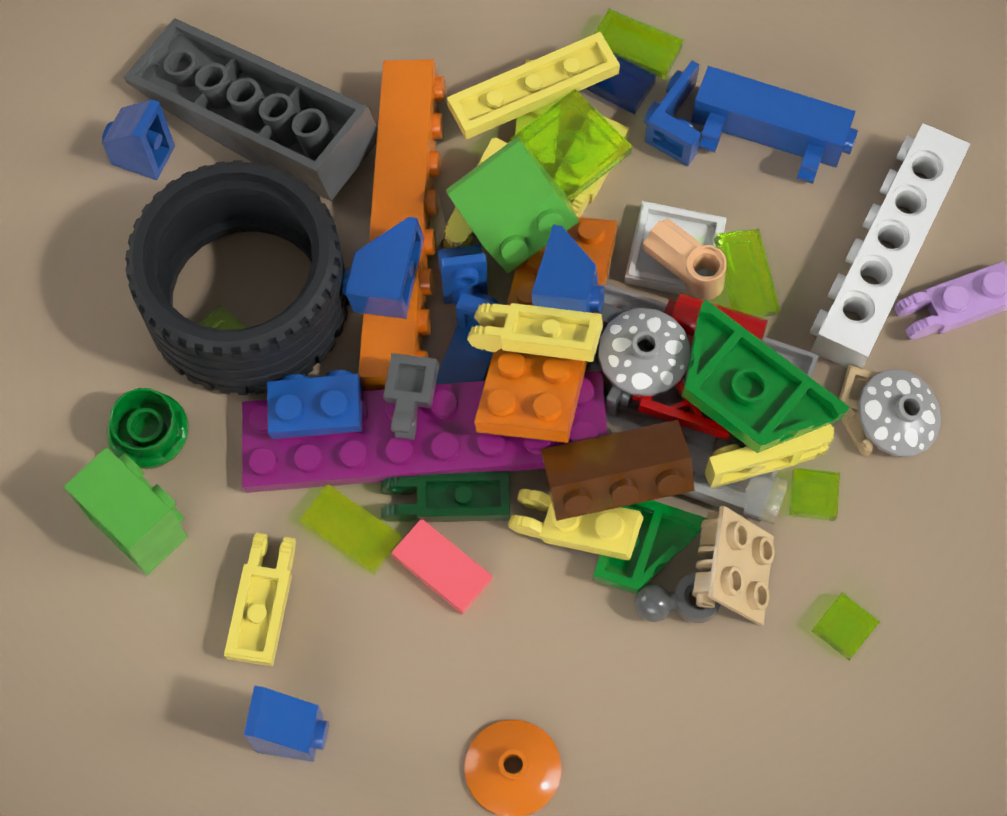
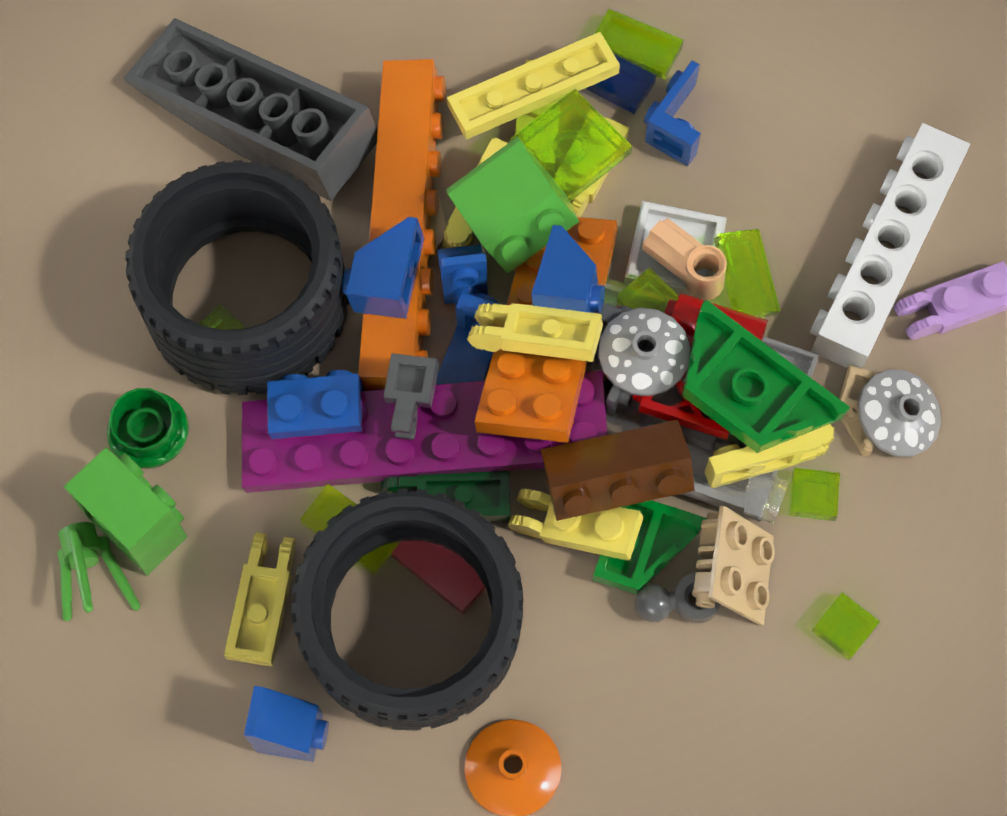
(80, 551): none -> bright green plant
(139, 139): blue slope -> none
(383, 521): none -> black tyre
(647, 292): none -> clear neon green tile
(773, 119): blue brick -> none

